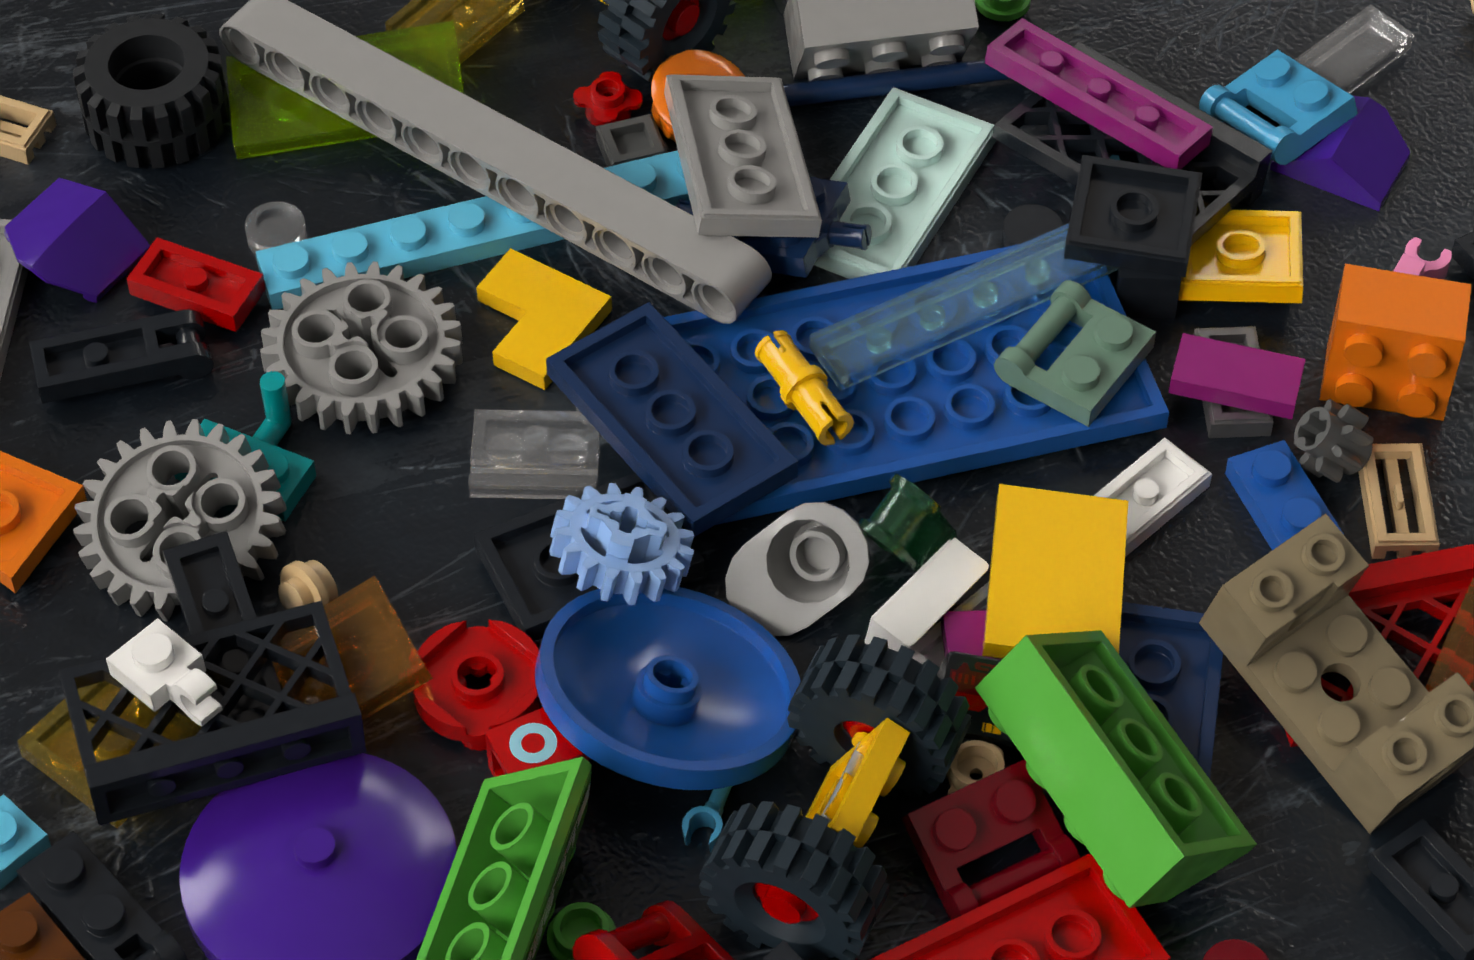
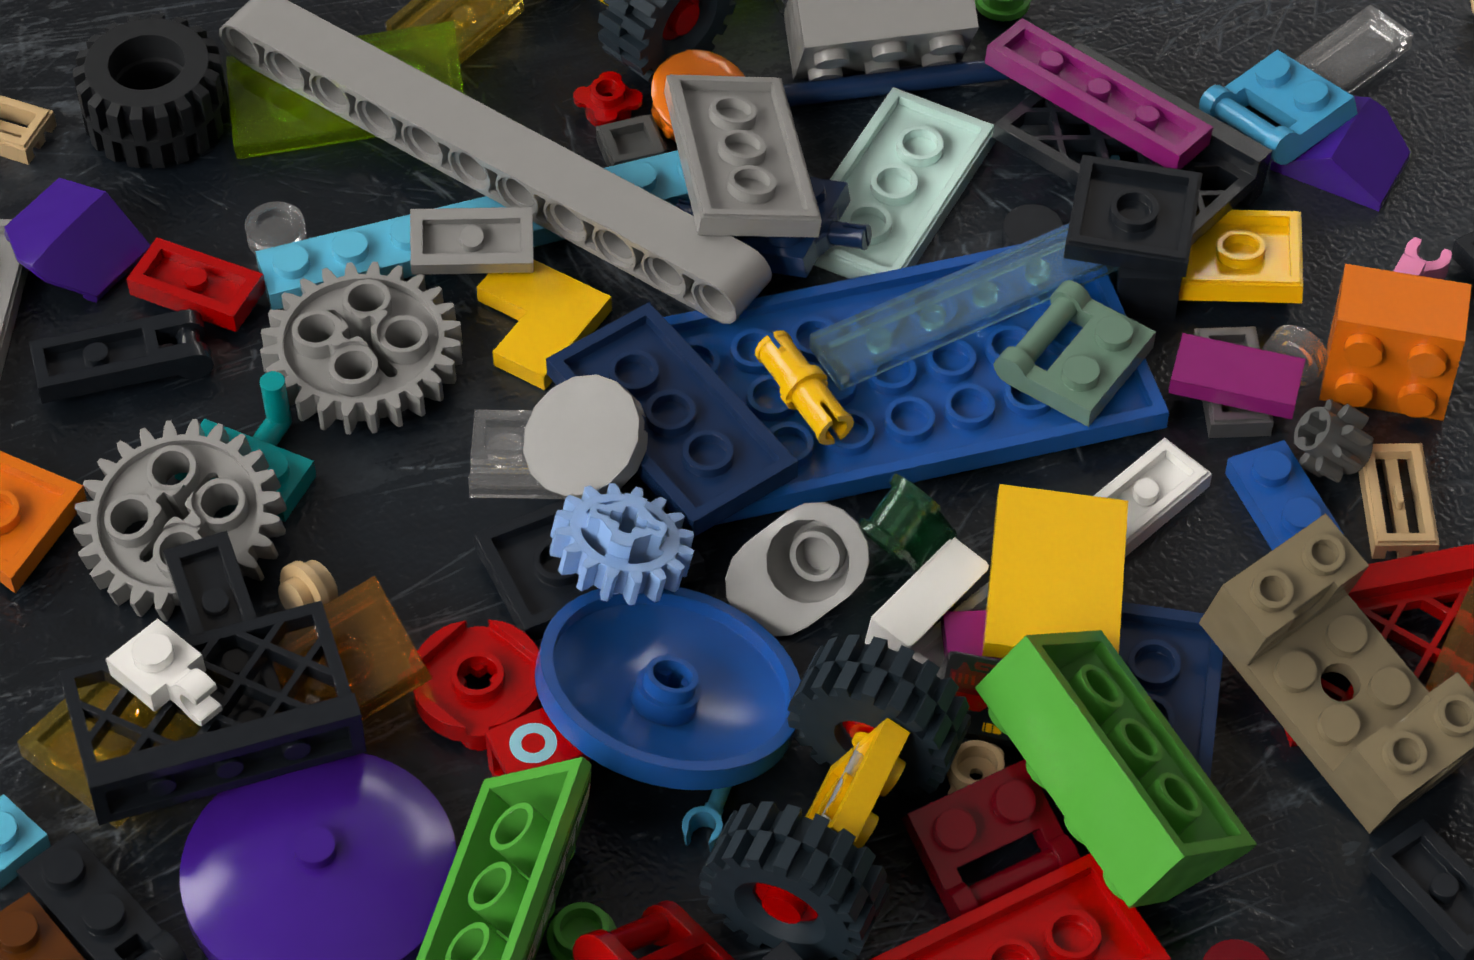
(471, 240): none -> light grey plate
(585, 436): none -> light grey tile
(1299, 343): none -> clear tile

